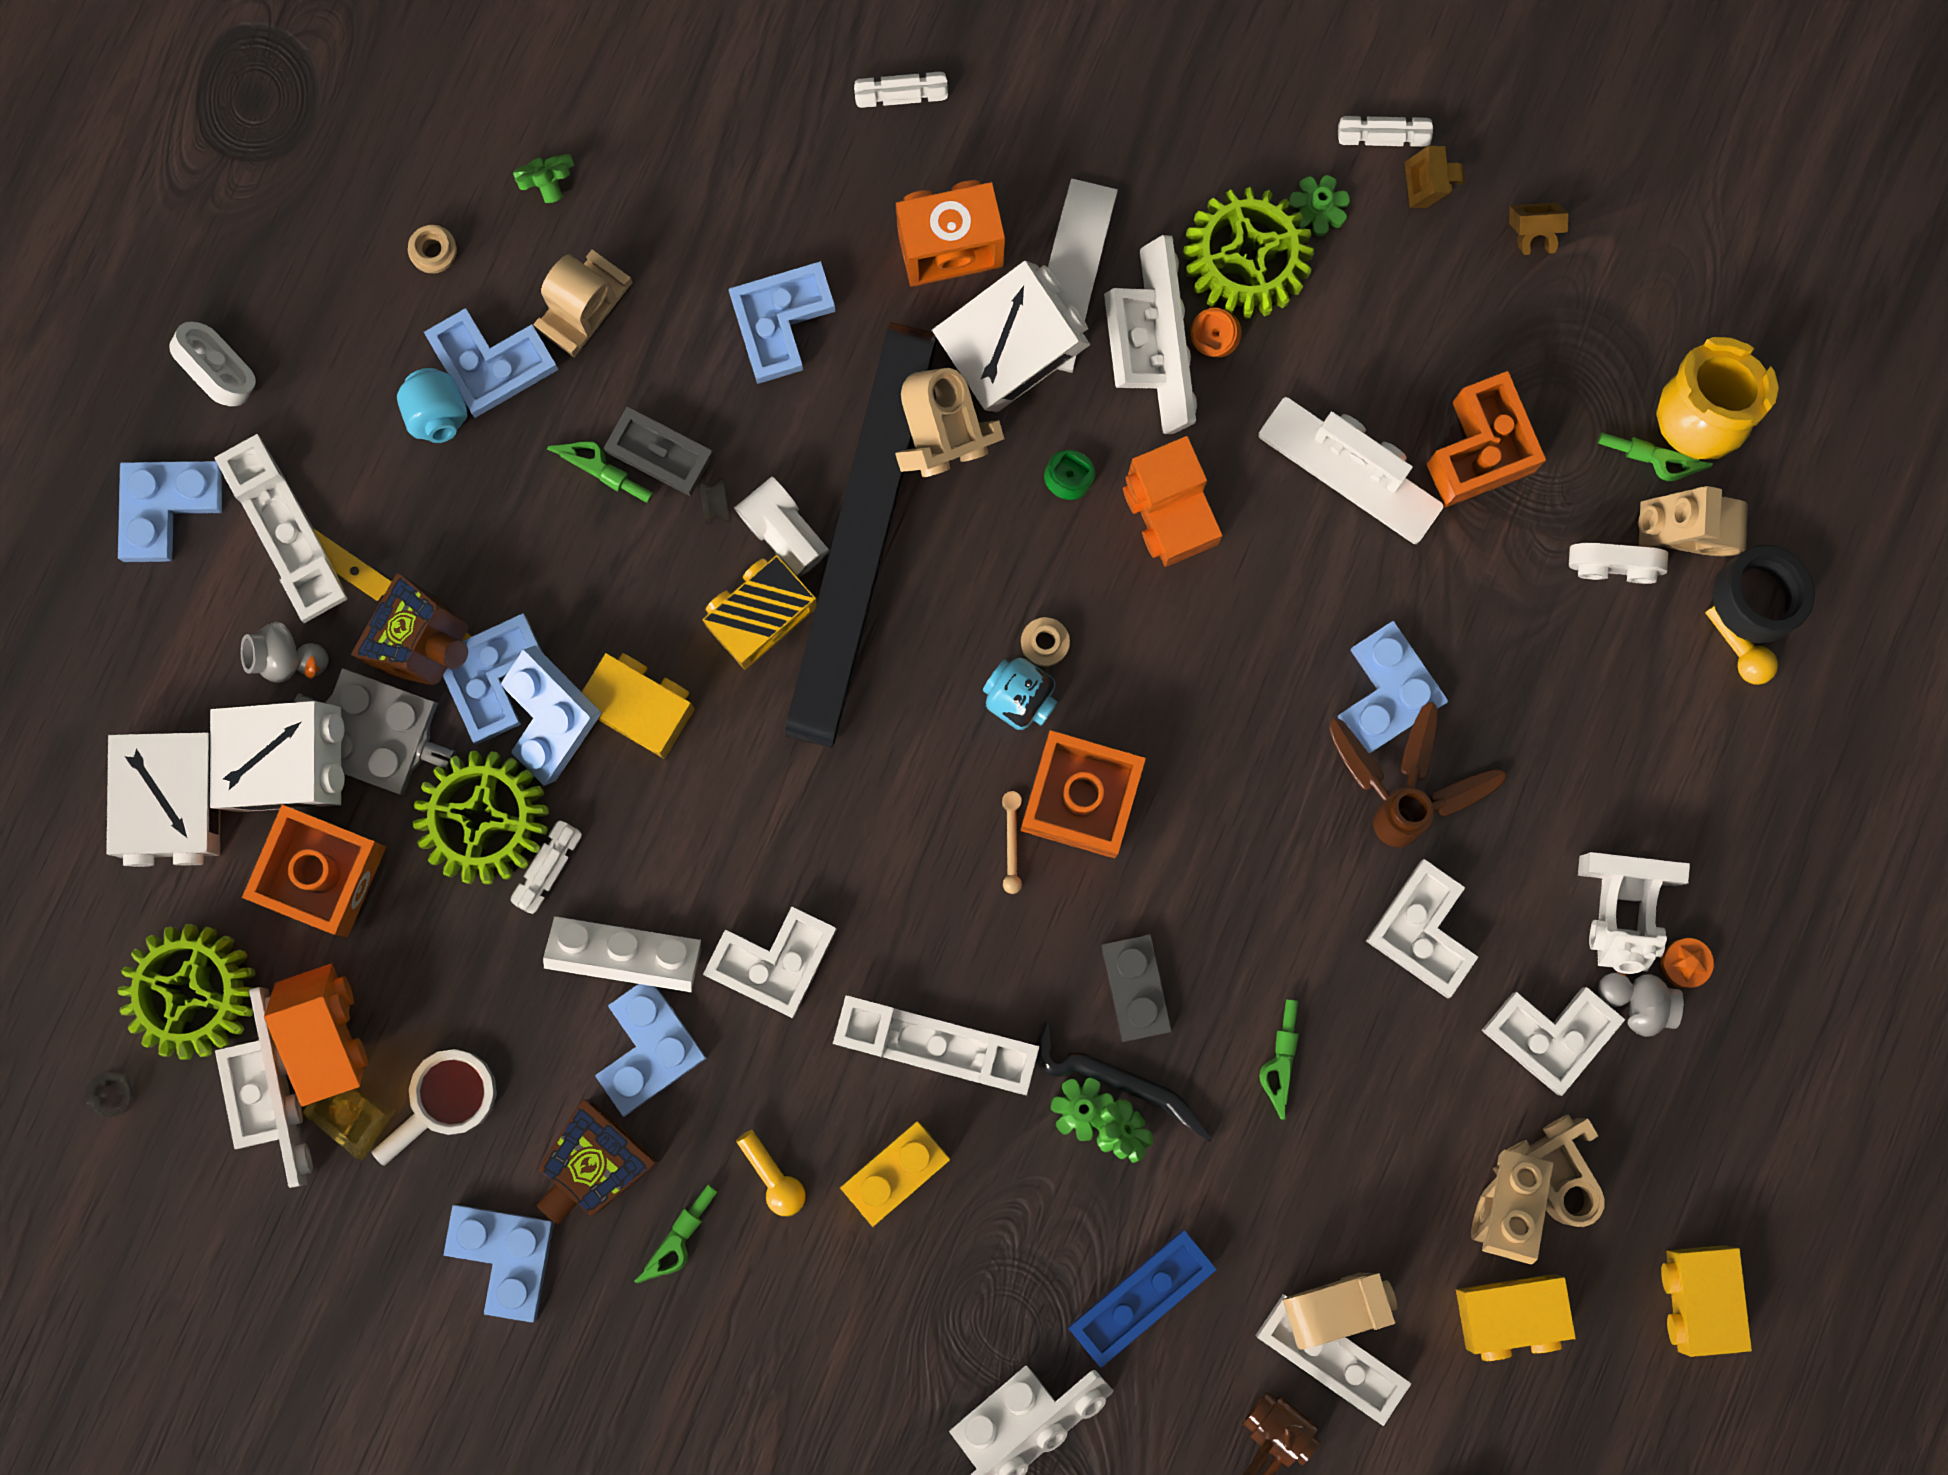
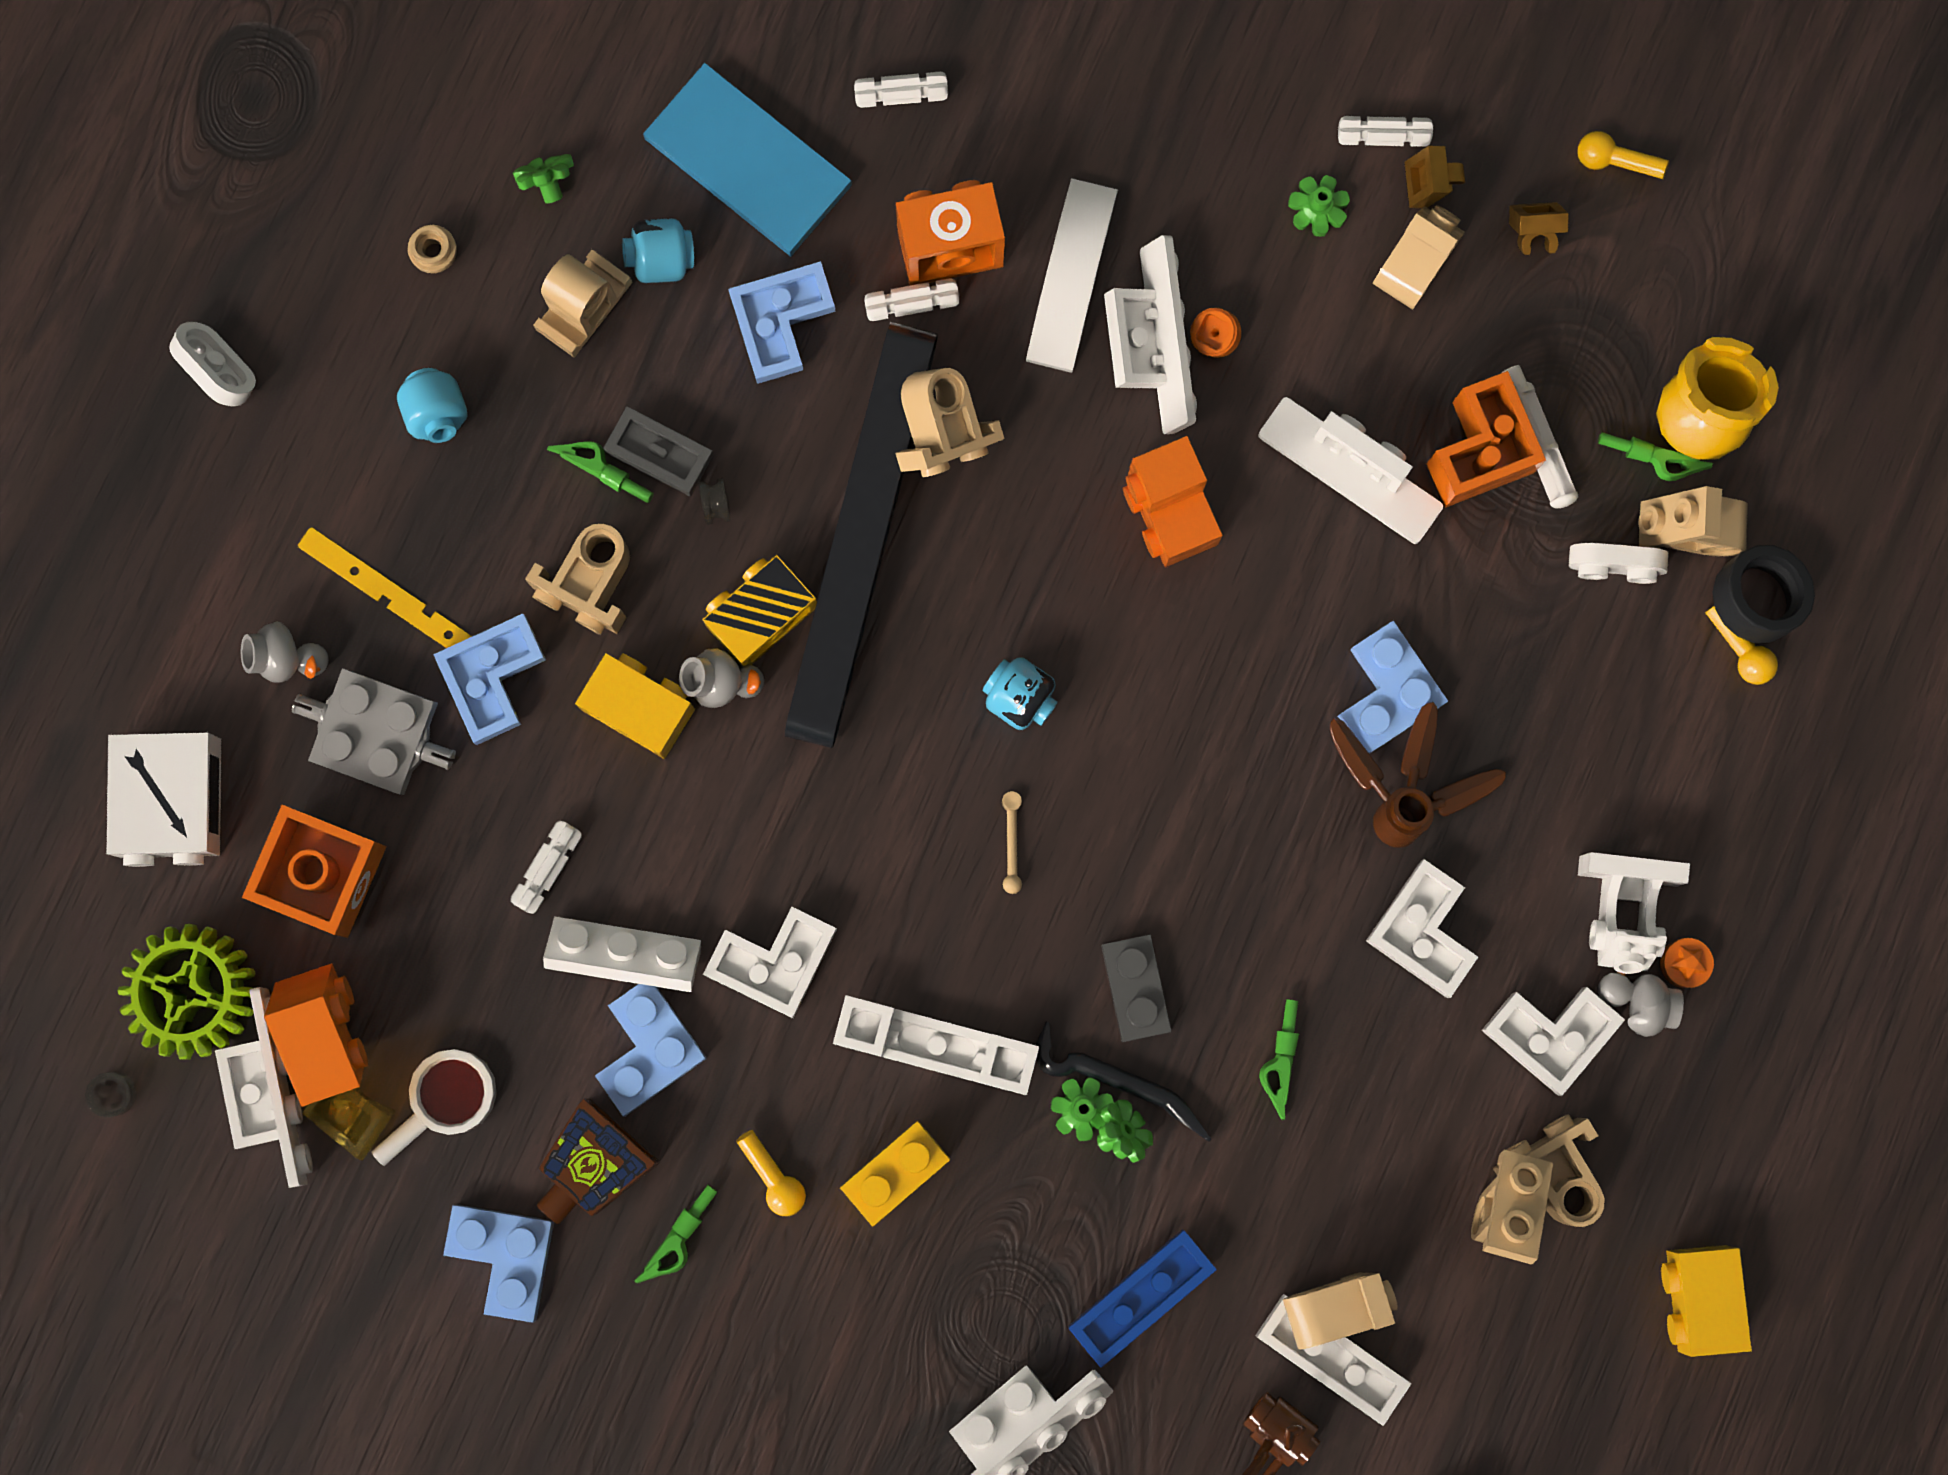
(150, 498): light blue plate -> none
(276, 756): white brick -> none
(282, 528): white slope -> none
(412, 635): reddish brown torso -> none
(438, 809): lime gear -> none
(485, 373): light blue plate -> none
(558, 711): light blue plate -> none
(585, 583): none -> tan pin
(659, 250): none -> medium azure head
(716, 678): none -> light grey animal
(747, 159): none -> dark azure tile
(774, 517): white piece -> none
(911, 299): none -> white axle
(1012, 335): white brick -> none
(1040, 656): tan plate -> none
(1069, 474): green tile -> none
(1083, 794): orange brick -> none
(1283, 238): lime gear -> none
(1419, 255): none -> tan pin
(1515, 1316): yellow brick -> none
(1553, 471): none -> white piece
(1599, 150): none -> yellow bar

